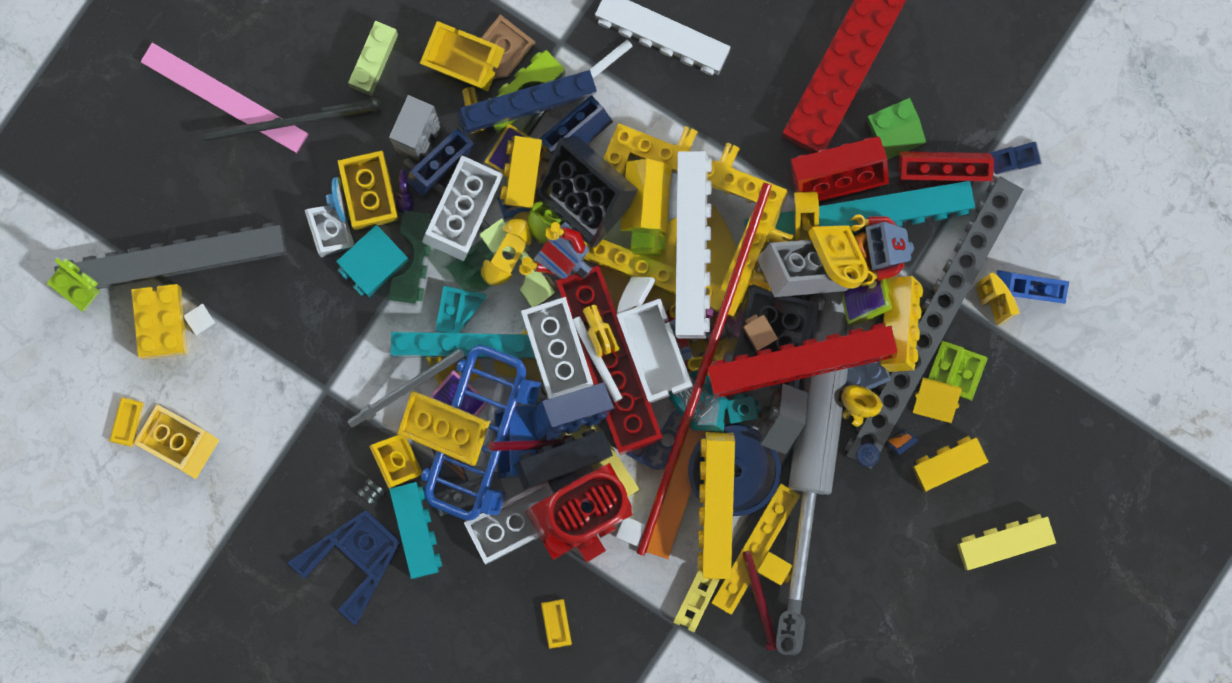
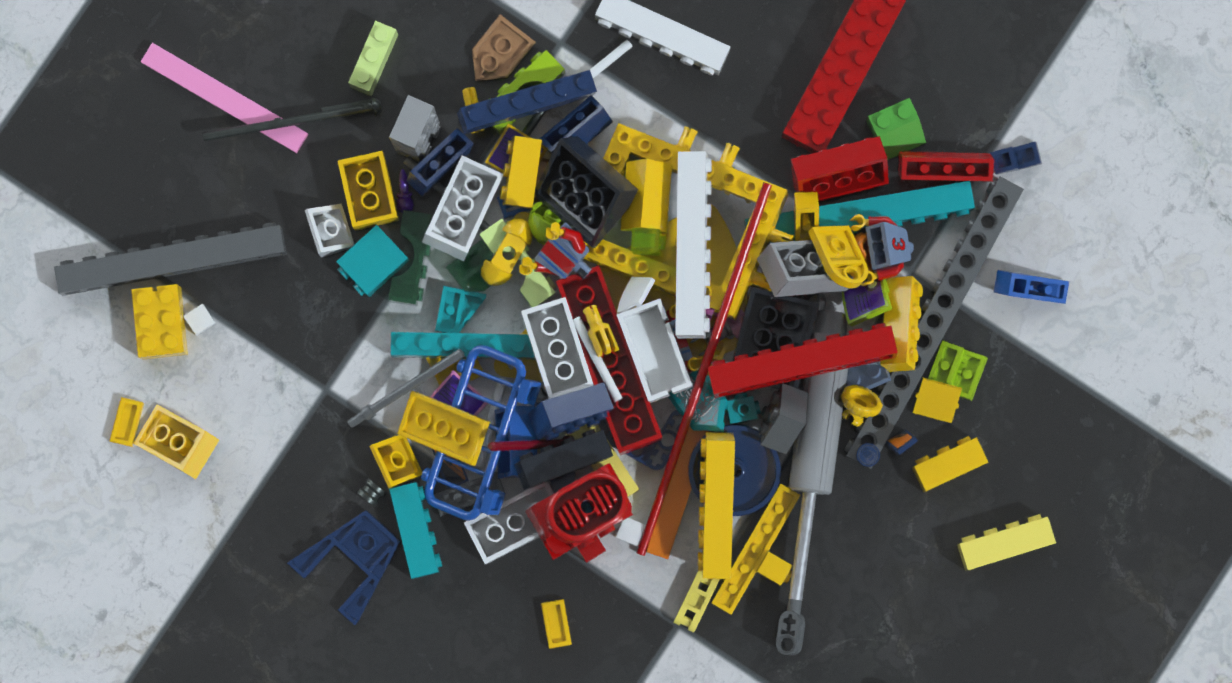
(76, 288): lime bracket -> none
(338, 199): piece -> none
(462, 58): yellow piece -> none
(759, 332): medium nougat brick -> none
(760, 601): dark red bar -> none
(994, 292): yellow slope -> none

